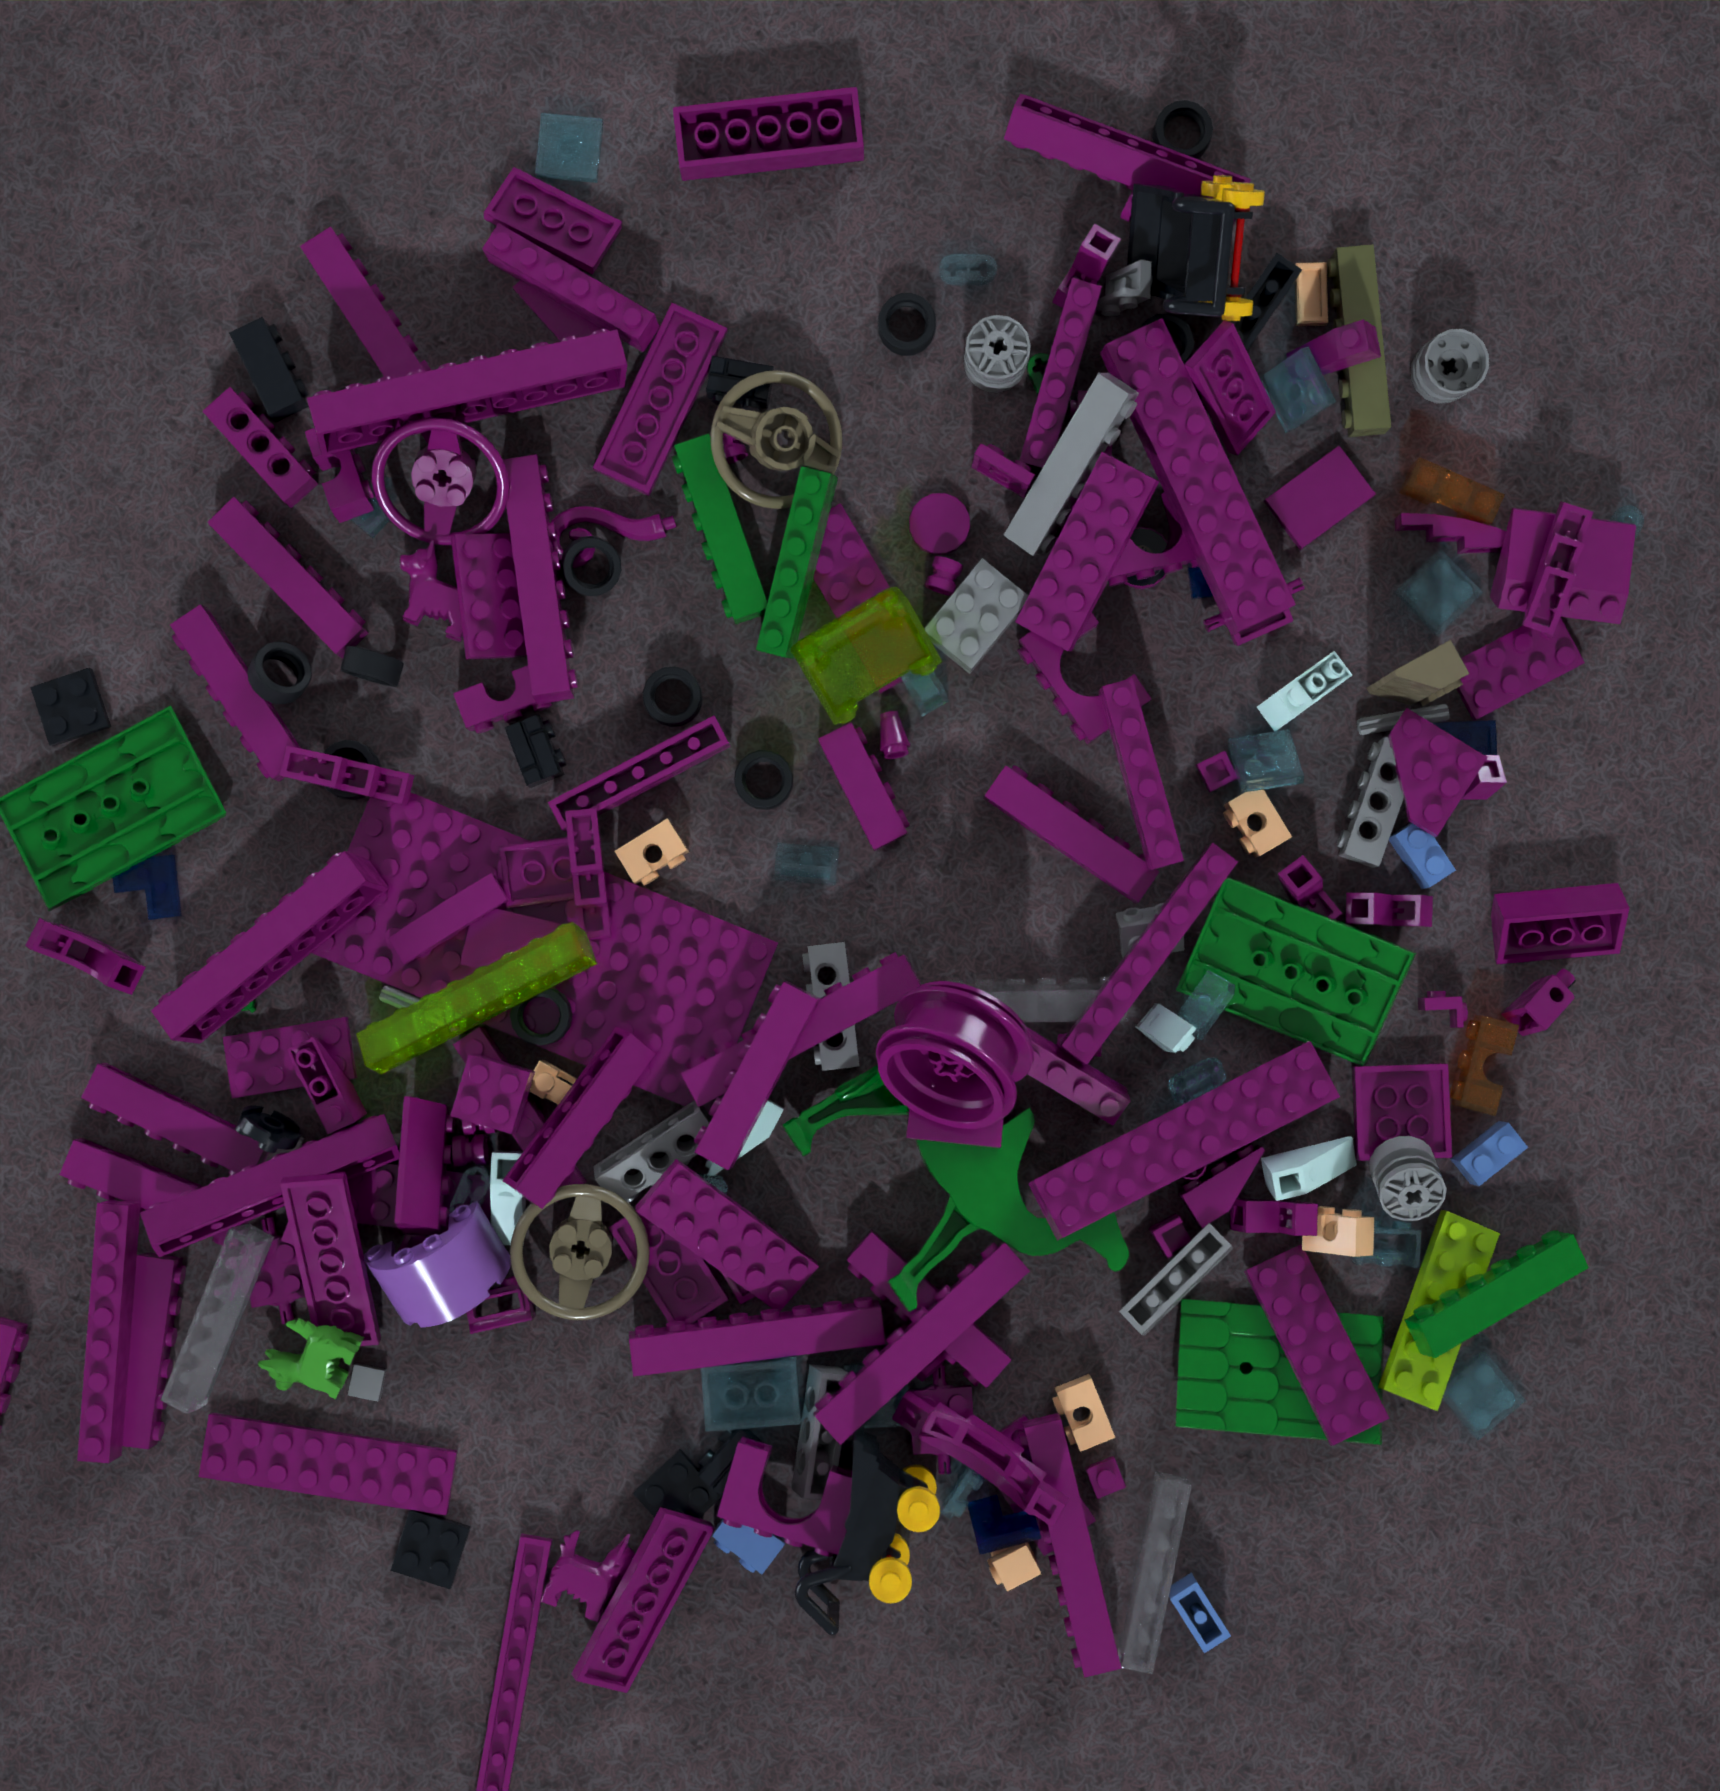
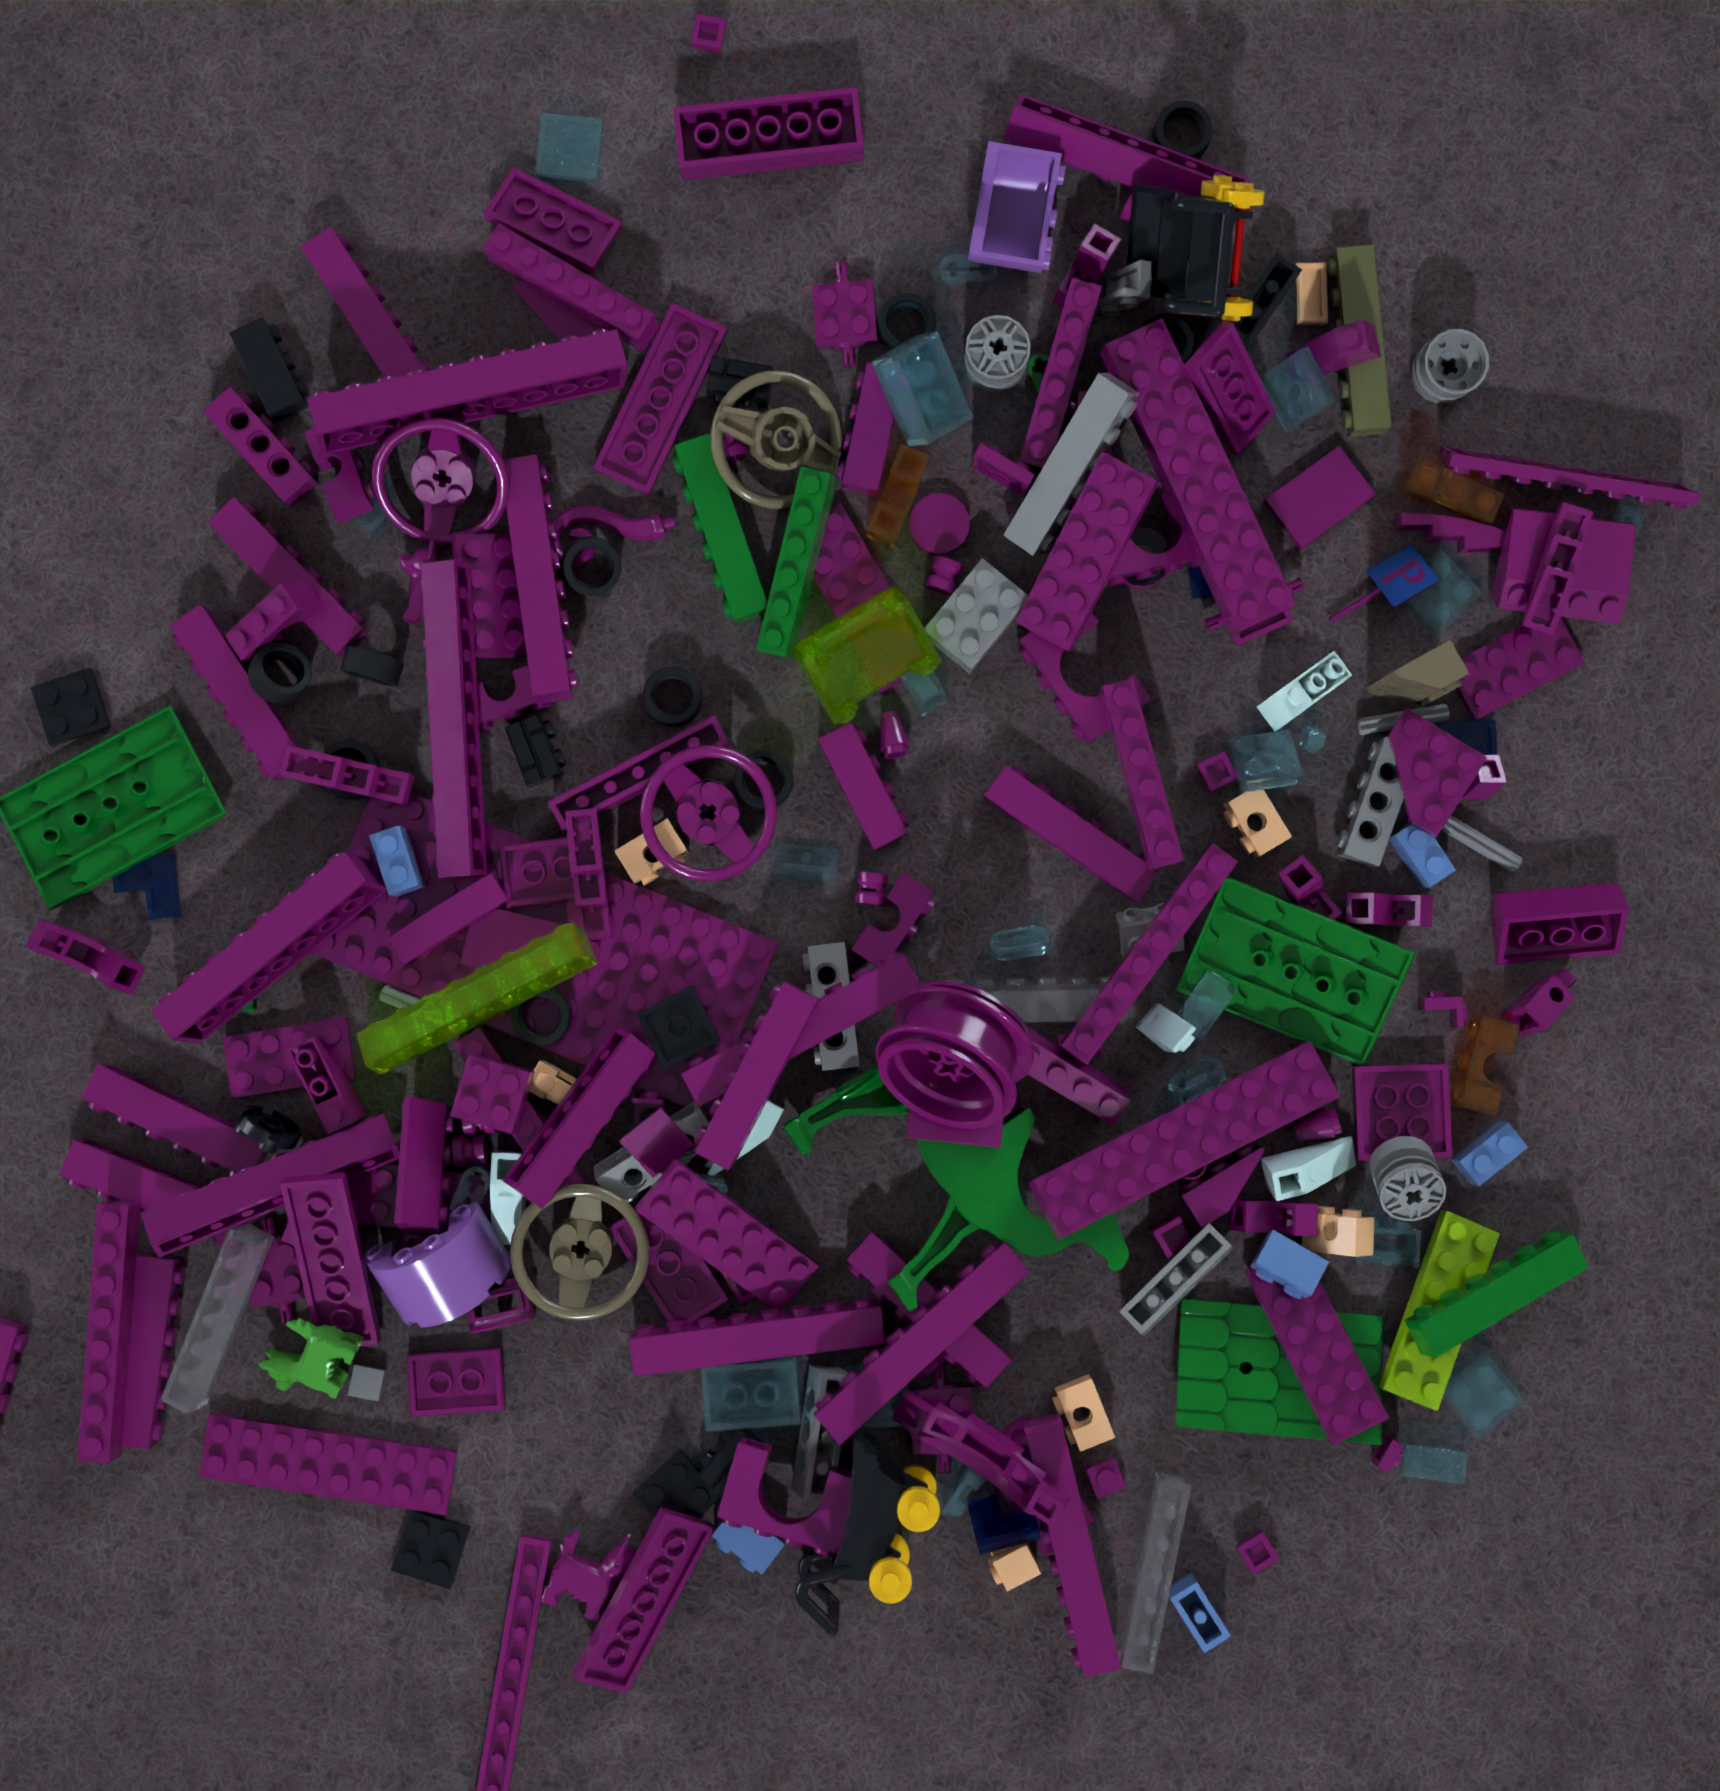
(282, 607): none -> magenta arch
(397, 861): none -> medium blue brick
(453, 719): none -> magenta brick
(456, 1381): none -> magenta tile
(647, 1099): none -> magenta bracket
(656, 1142): none -> magenta piece
(678, 1027): none -> black plate
(708, 33): none -> magenta plate
(722, 826): none -> magenta piece
(845, 314): none -> magenta plate
(869, 438): none -> magenta brick
(871, 881): none -> magenta wheel
(898, 496): none -> clear orange arch
(911, 900): none -> magenta arch
(922, 389): none -> clear light blue brick
(1016, 208): none -> medium lavender cylinder
(1020, 943): none -> clear light blue plate
(1257, 1552): none -> magenta plate
(1289, 1265): none -> medium blue brick
(1311, 738): none -> clear light blue plate
(1318, 1126): none -> magenta cone
(1388, 1454): none -> magenta plate
(1397, 578): none -> blue piece
(1434, 1463): none -> clear light blue plate
(1482, 844): none -> light grey axle
(1580, 479): none -> magenta plate

